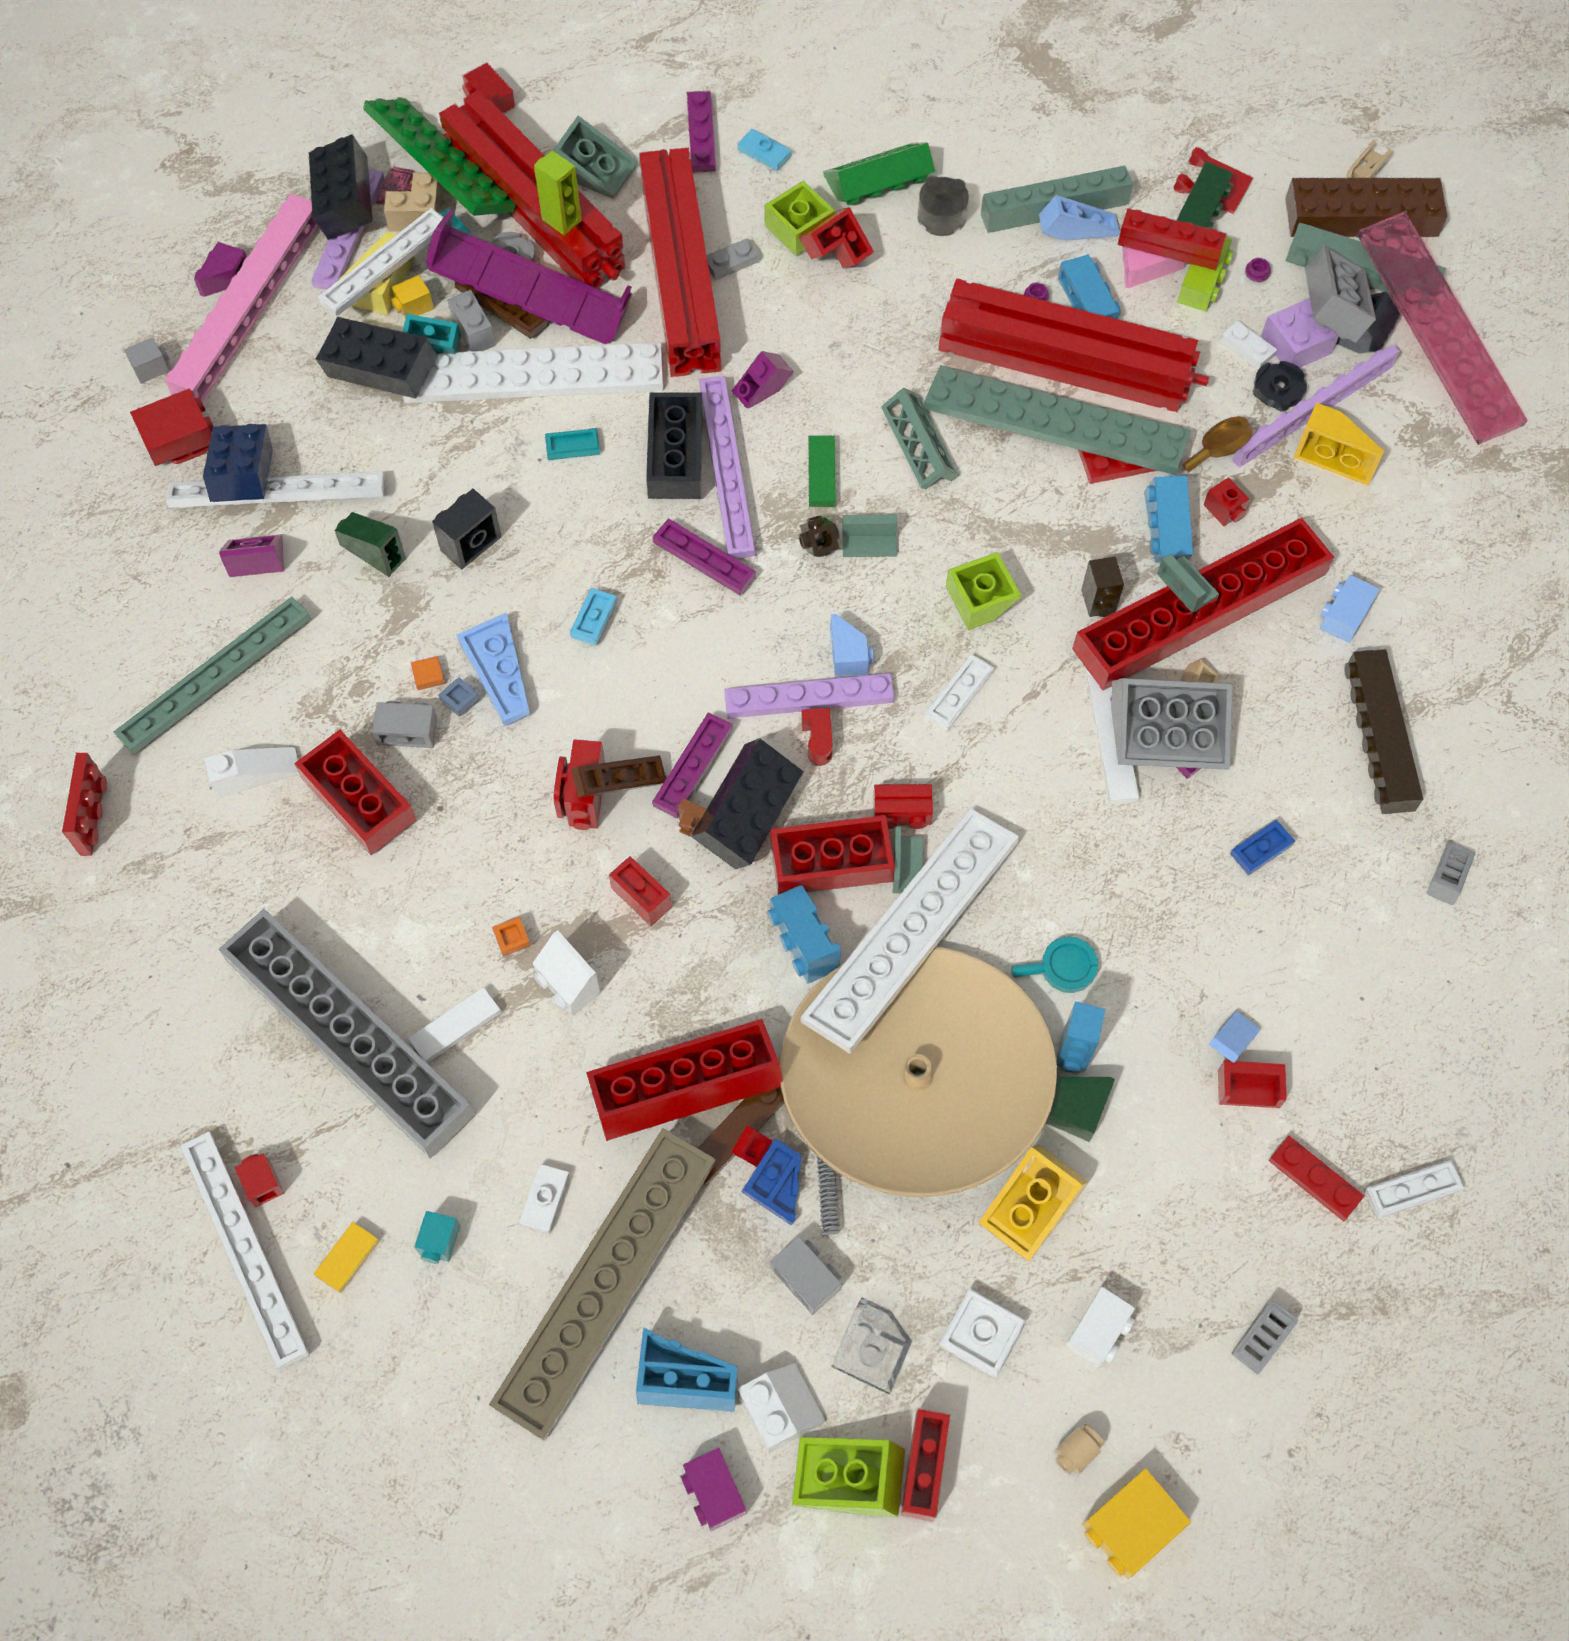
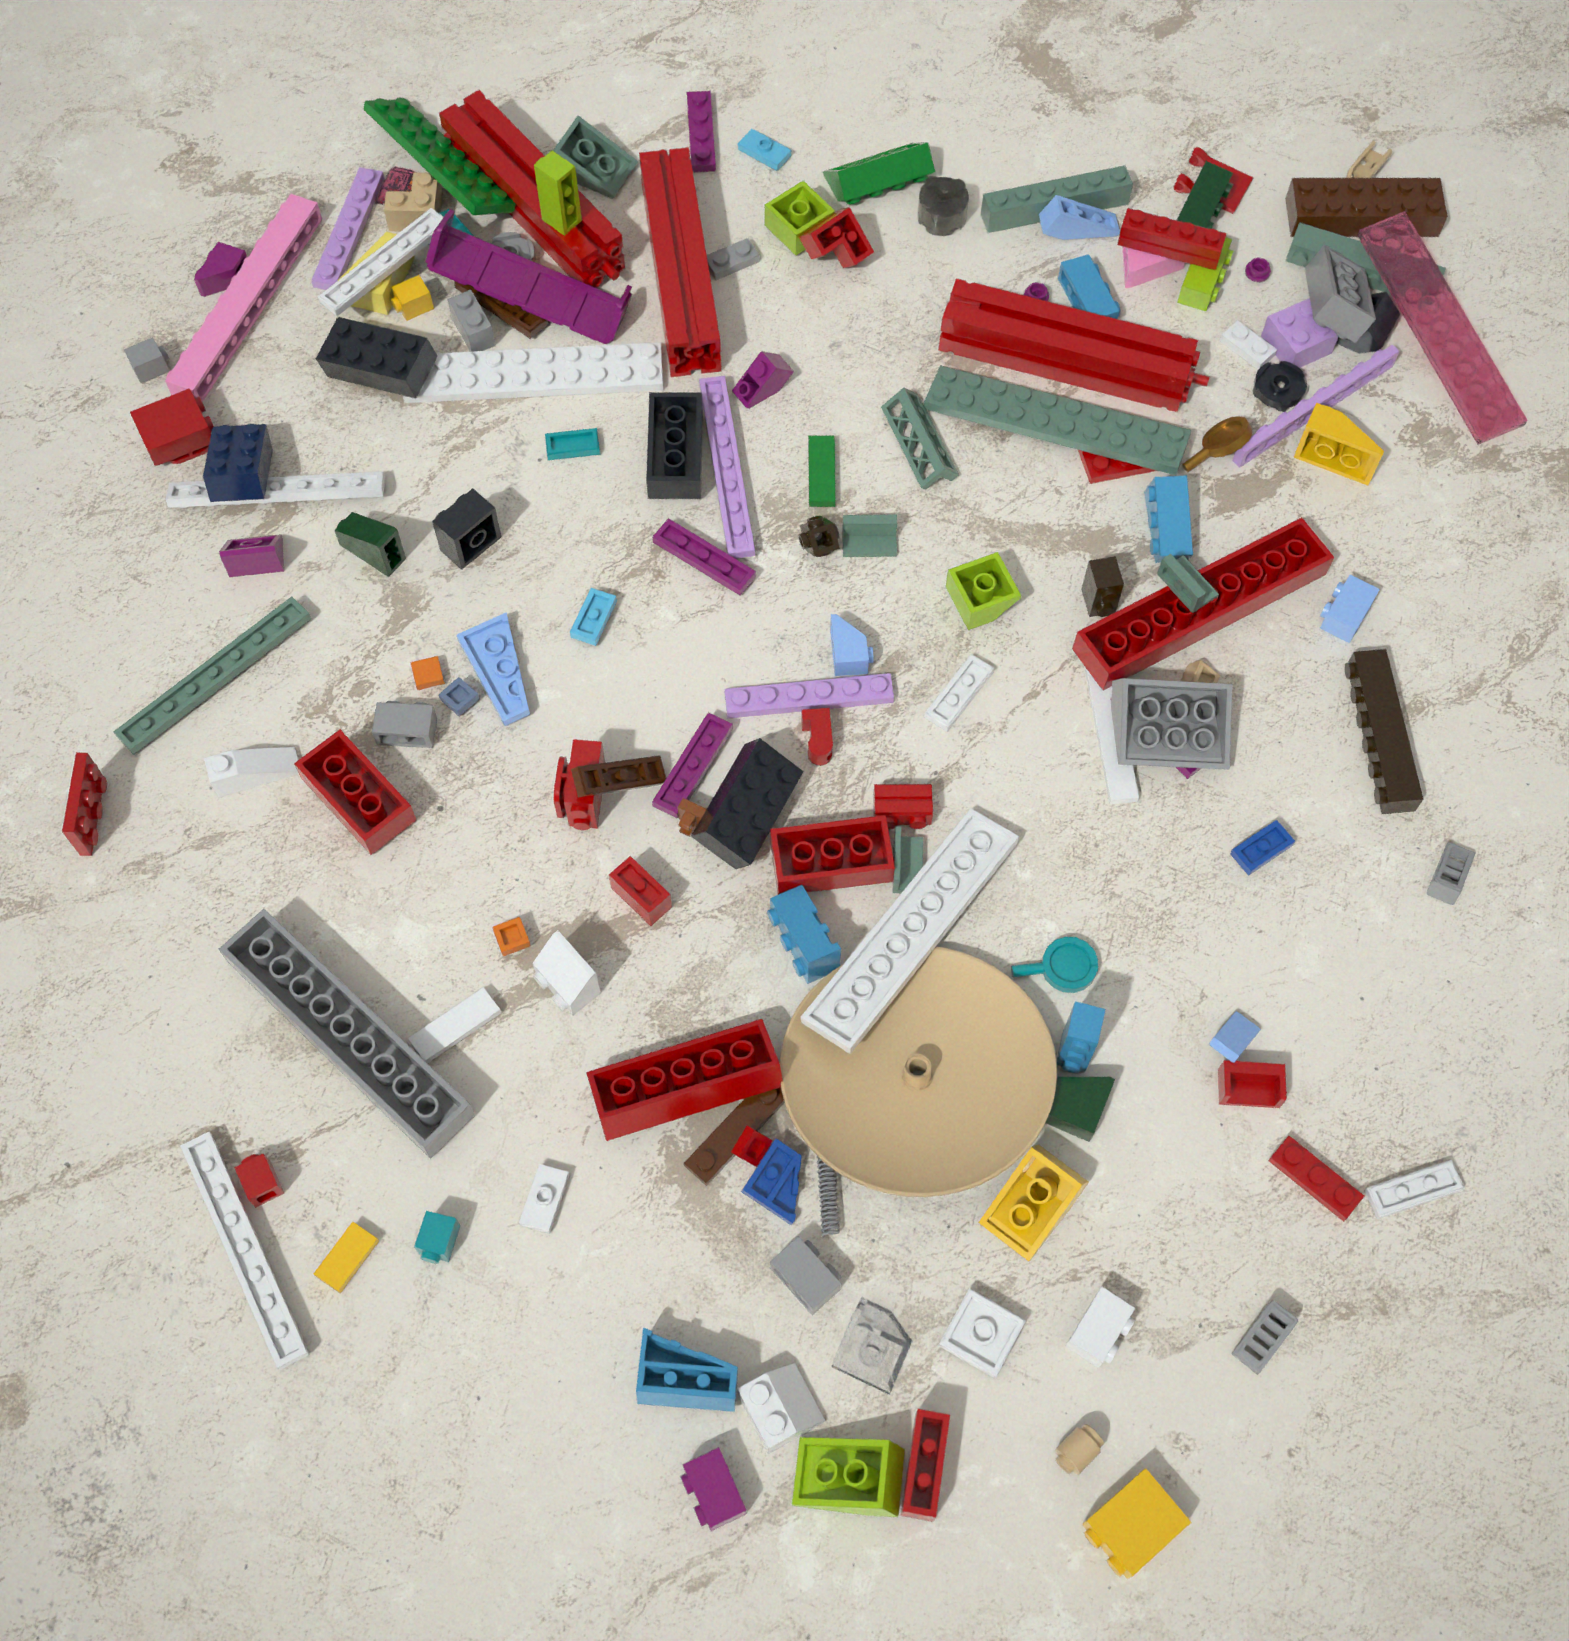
(340, 187): black brick -> none
(442, 334): teal brick -> none
(491, 85): red brick -> none
(602, 1284): dark tan plate -> none
(1226, 502): red brick -> none

